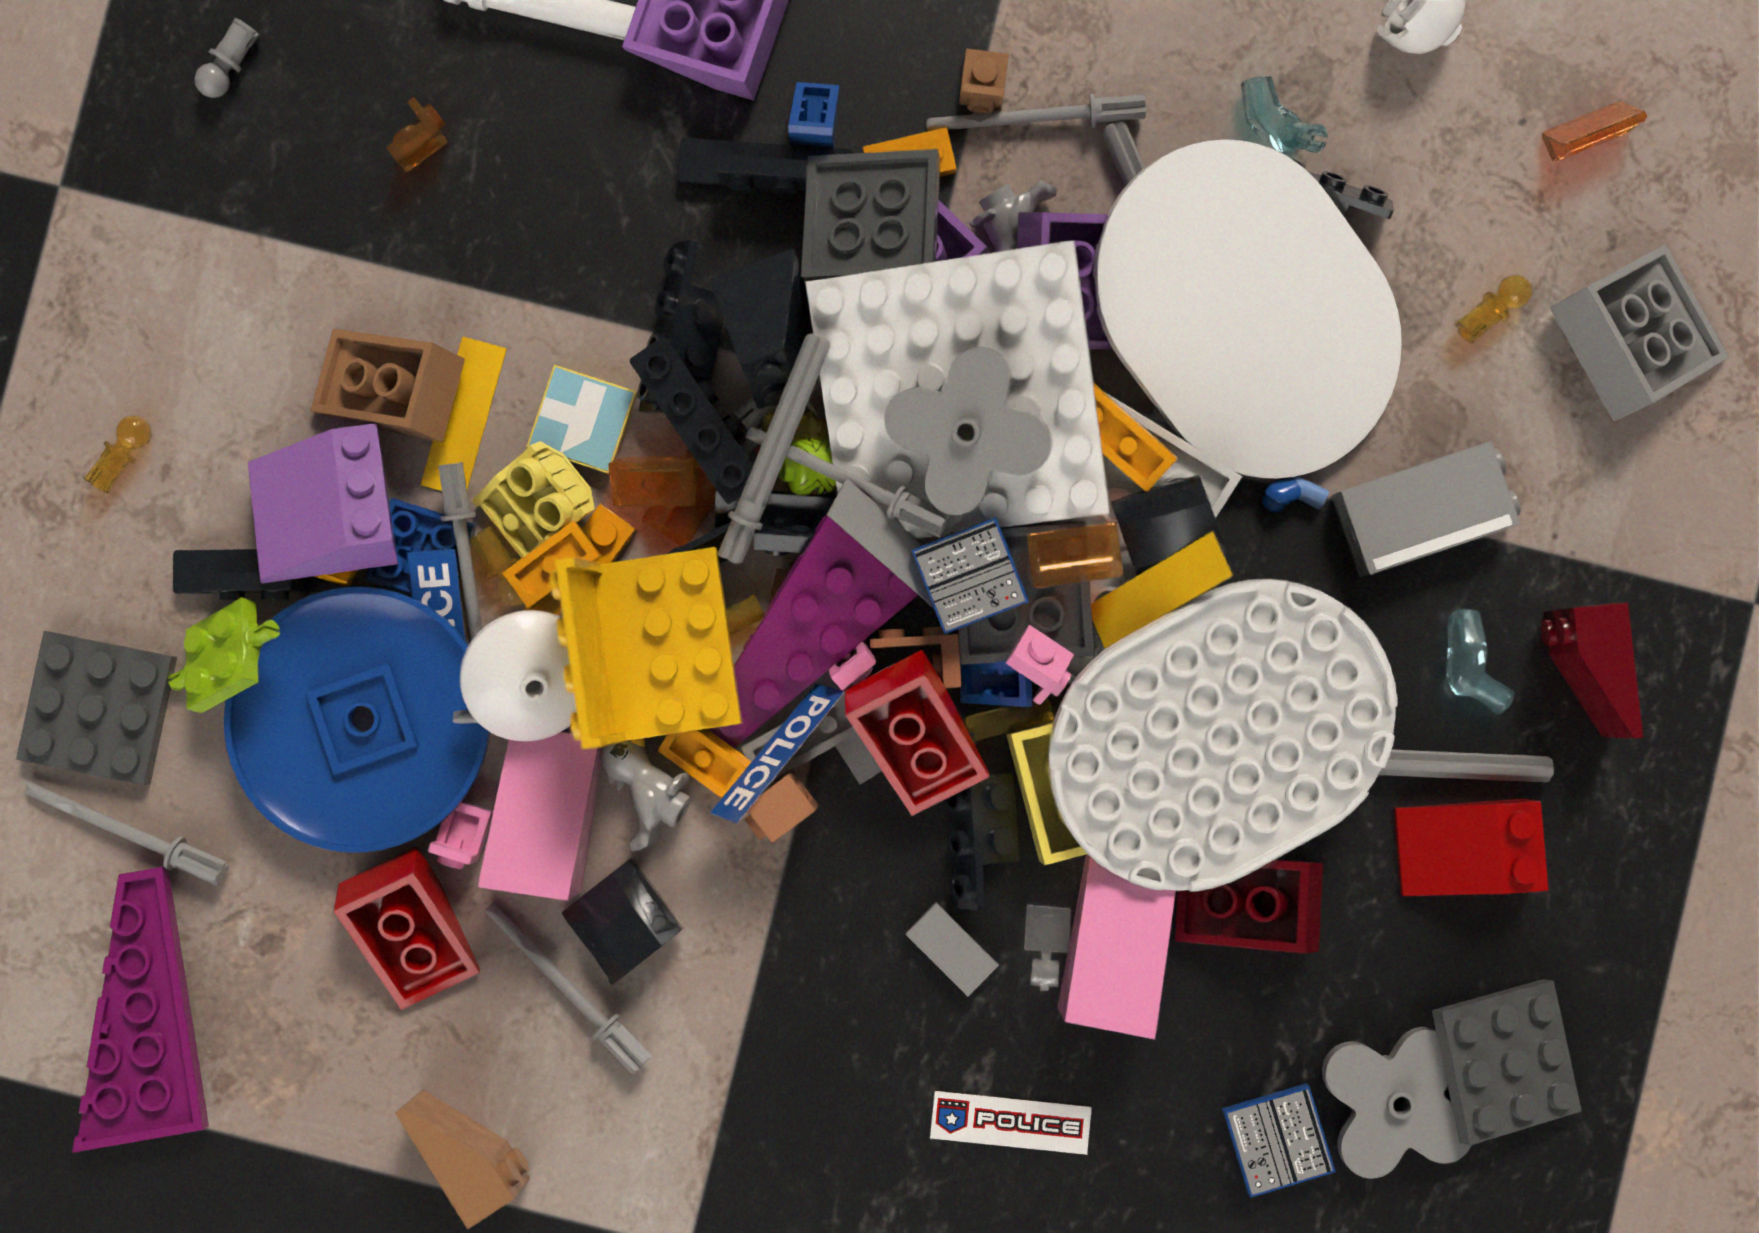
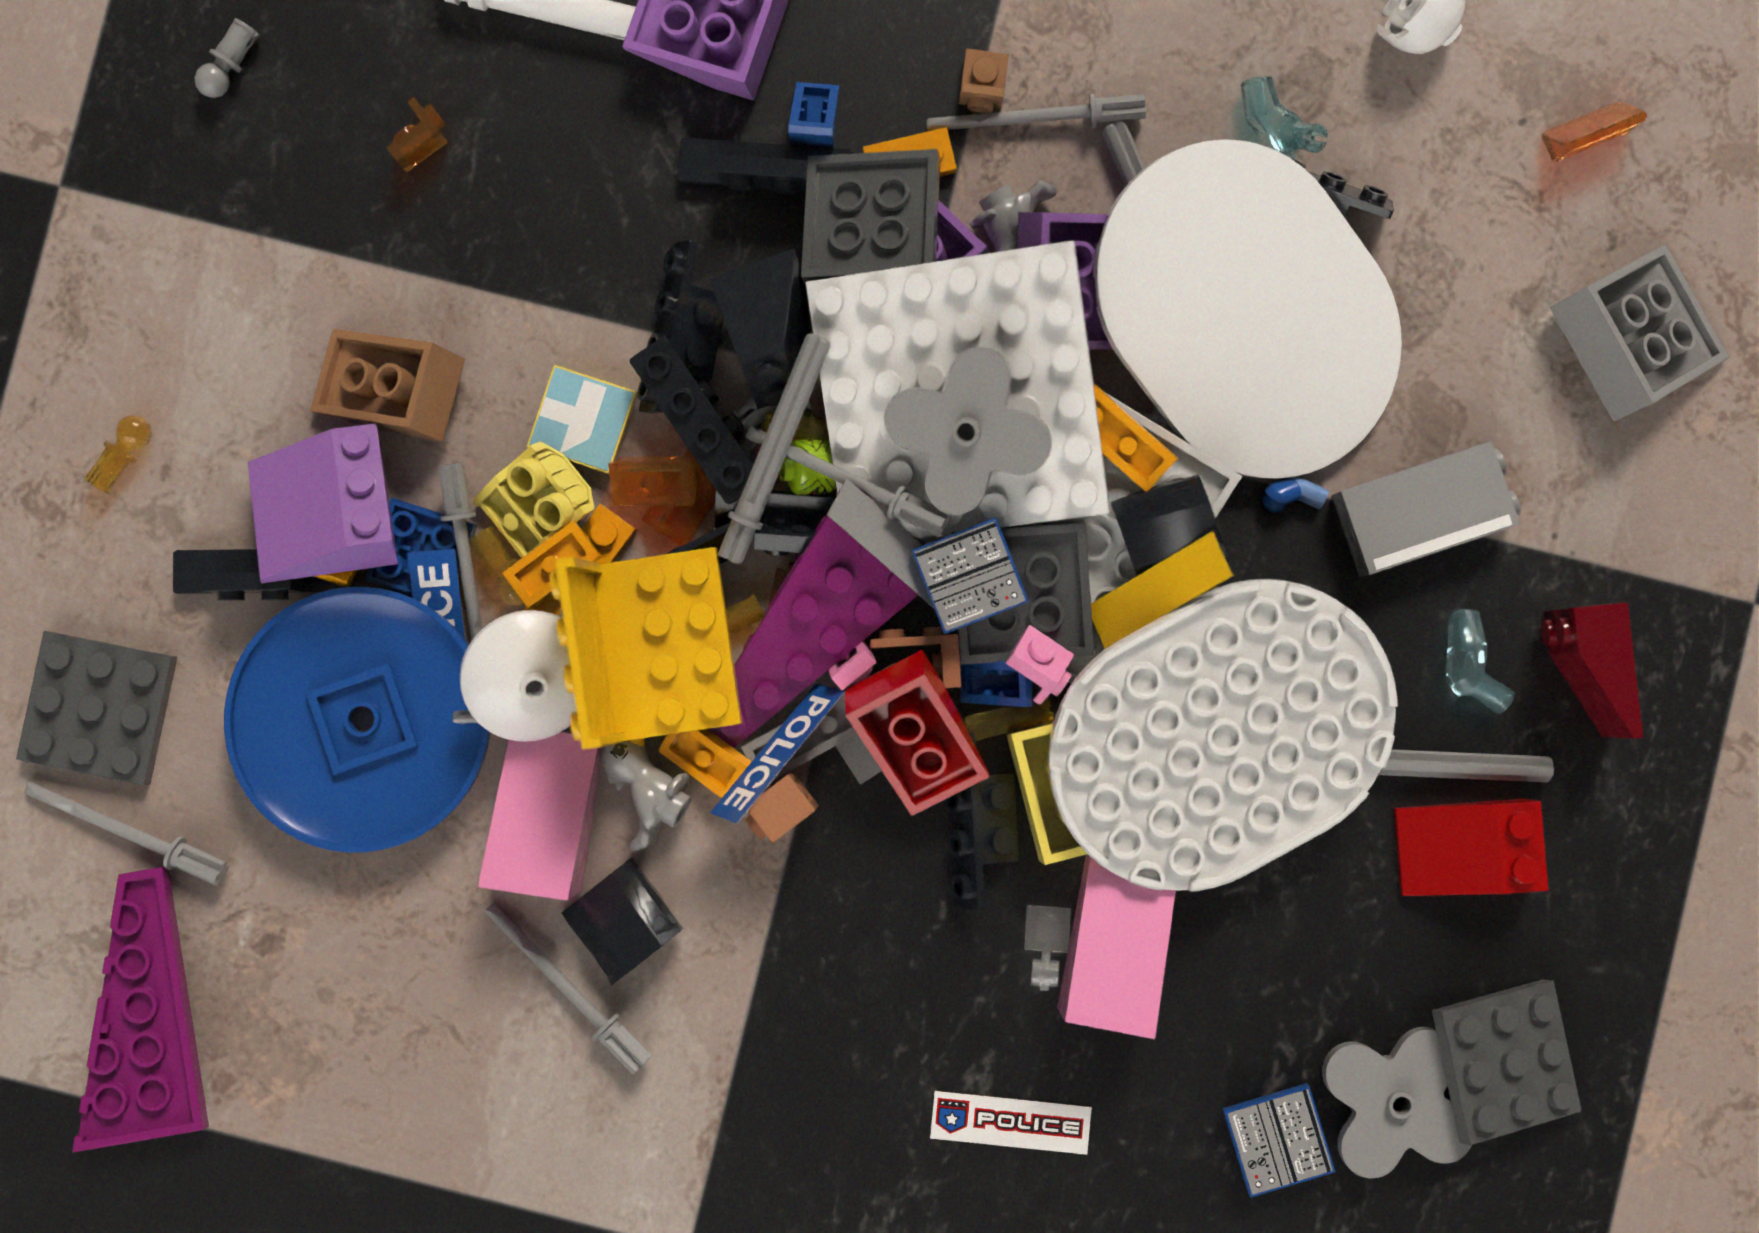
(222, 655): lime plate -> none
(406, 928): red slope -> none
(462, 836): bright pink bracket -> none
(466, 1158): medium nougat slope -> none
(468, 412): yellow sticker -> none
(952, 949): light grey tile -> none
(1075, 555): clear orange slope -> none
(1263, 910): dark red slope -> none
(1511, 293): clear yellow pin -> none

